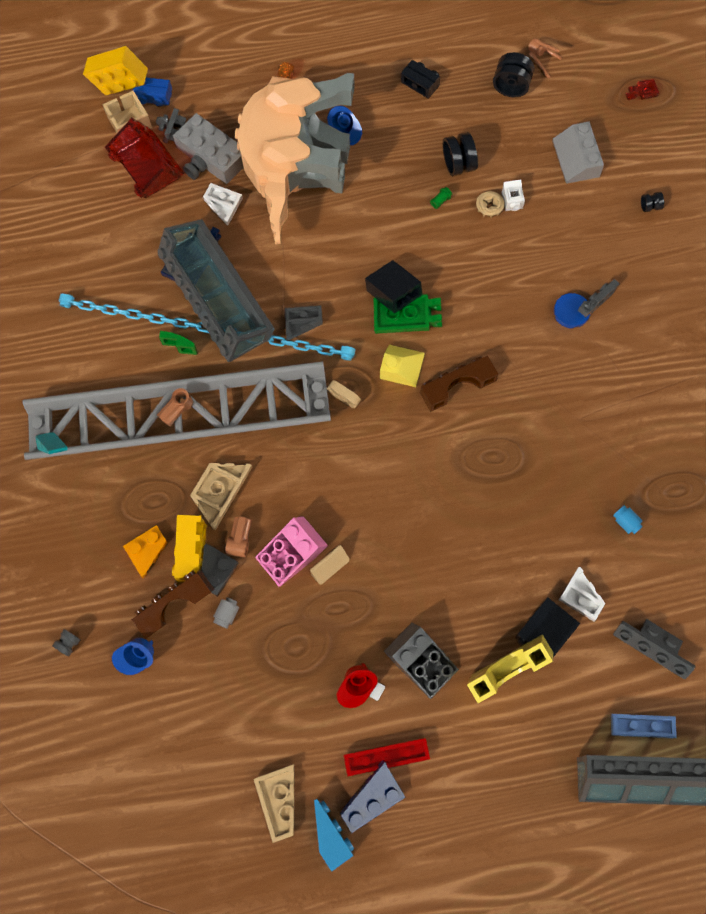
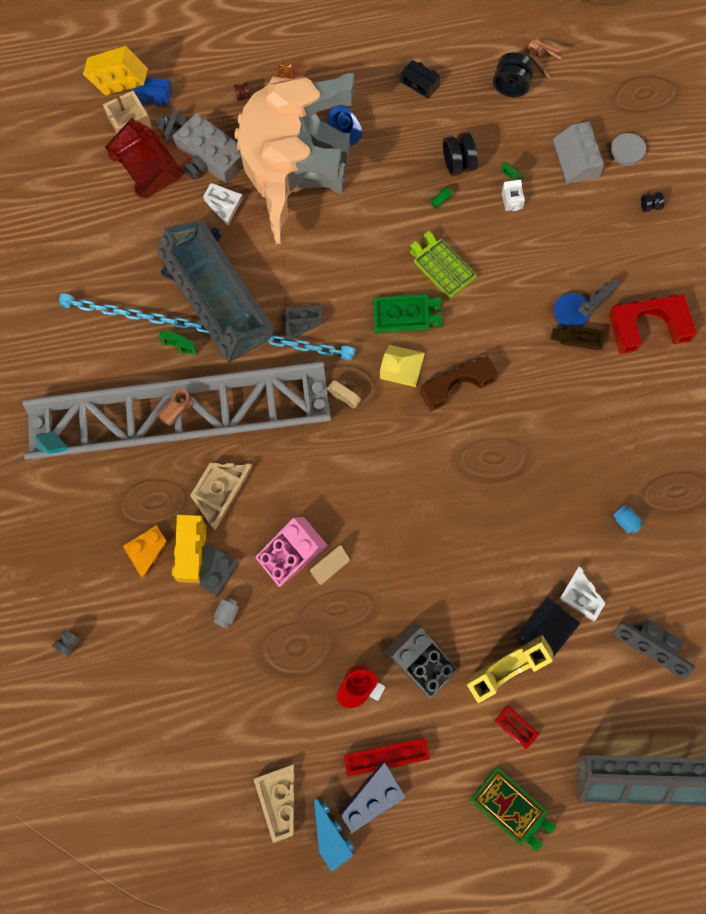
(133, 656): blue piece -> none
(153, 618): reddish brown arch -> none
(238, 542): nougat piece -> none
(242, 91): none -> copper wheel
(393, 286): black brick -> none
(442, 265): none -> lime tile
(487, 197): tan gear -> none
(511, 172): none -> green slope
(512, 809): none -> tile
(530, 739): none -> red tile
(579, 337): none -> dark brown hinge
(628, 149): none -> light grey tile
(643, 726): light blue tile -> none
(645, 89): clear red plate -> none
(671, 310): none -> red arch

